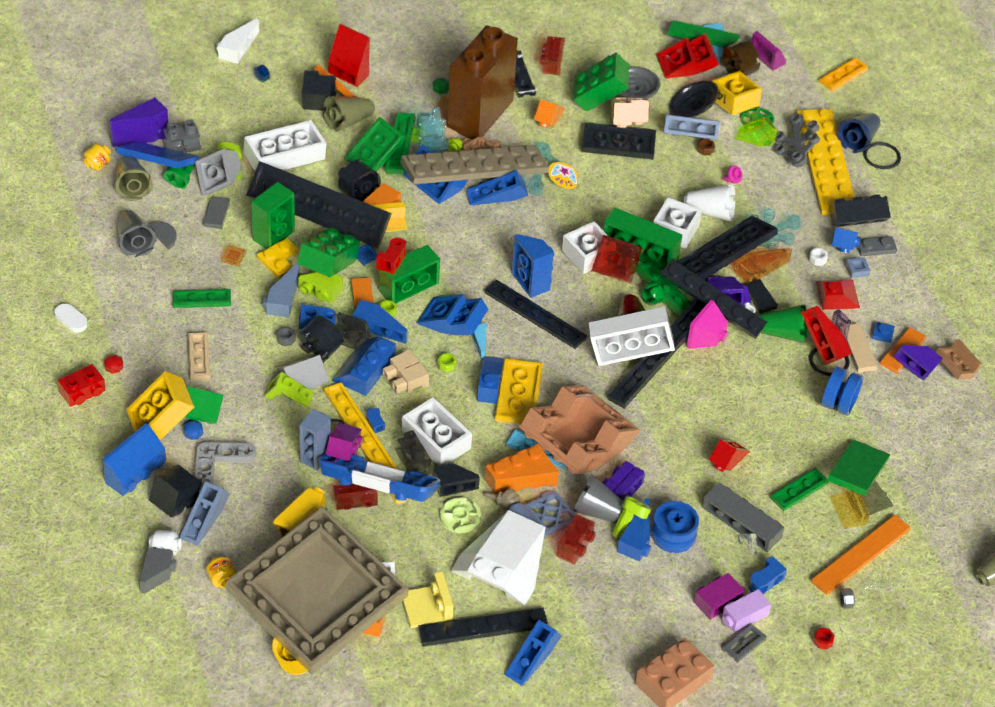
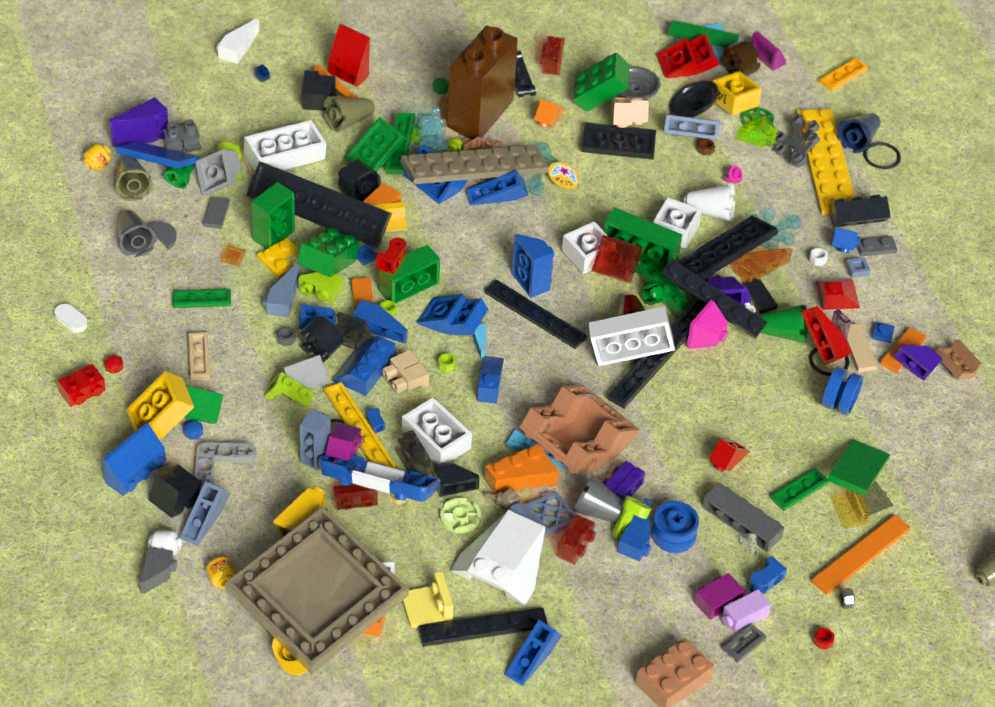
(518, 390): yellow tile -> none

